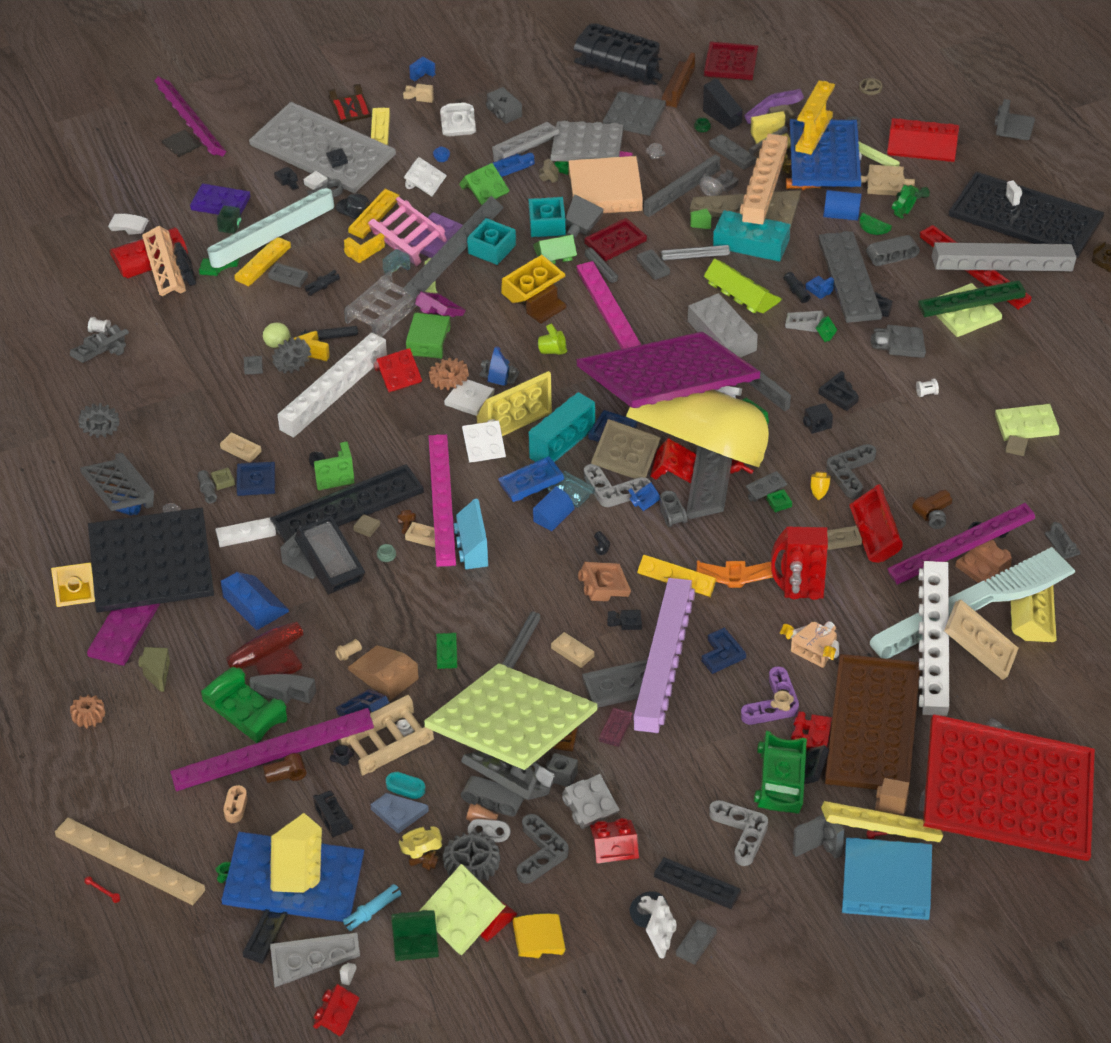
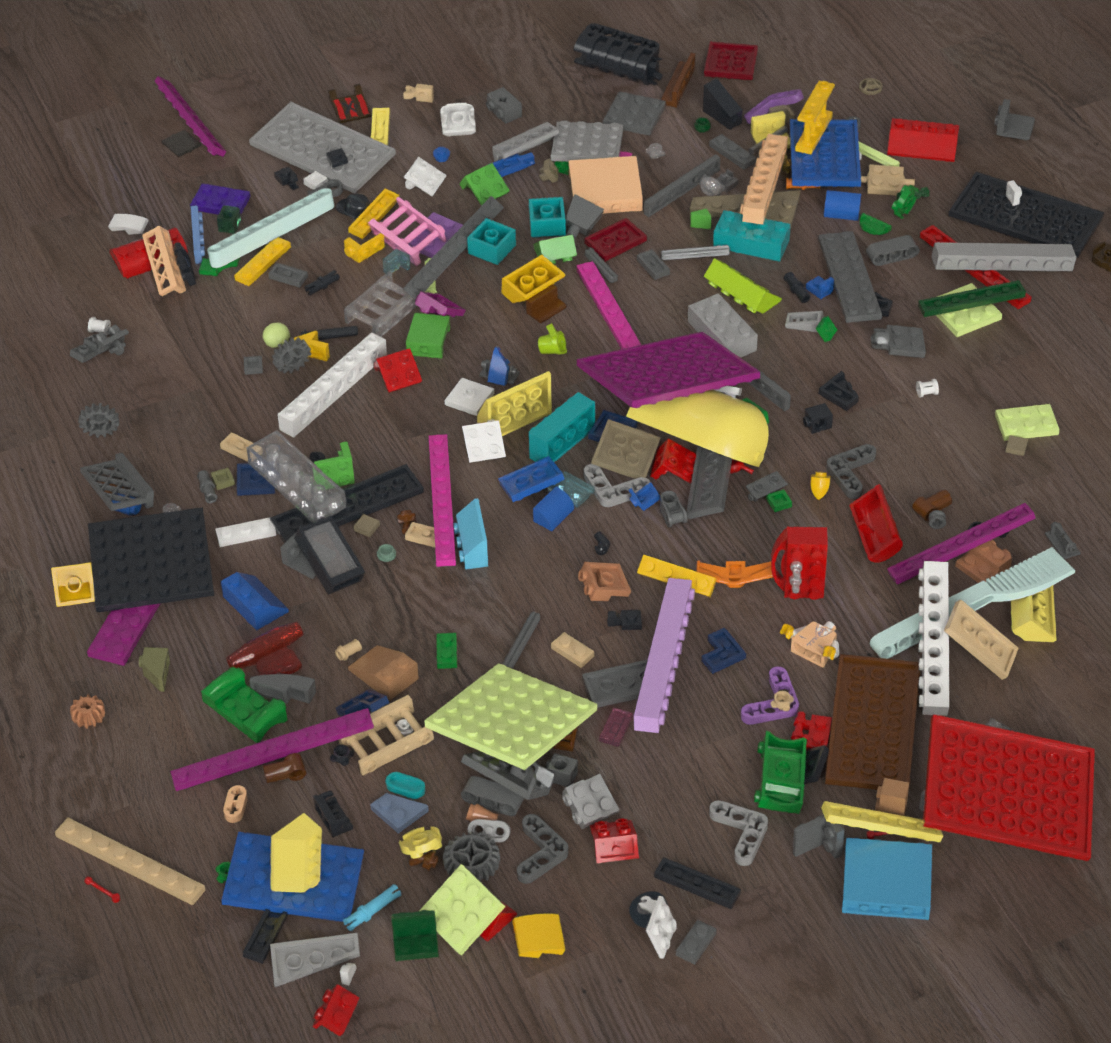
(197, 230): none -> medium blue plate
(296, 477): none -> clear brick
(421, 67): blue bracket -> none
(448, 373): nougat gear -> none
(843, 537): dark tan plate -> none

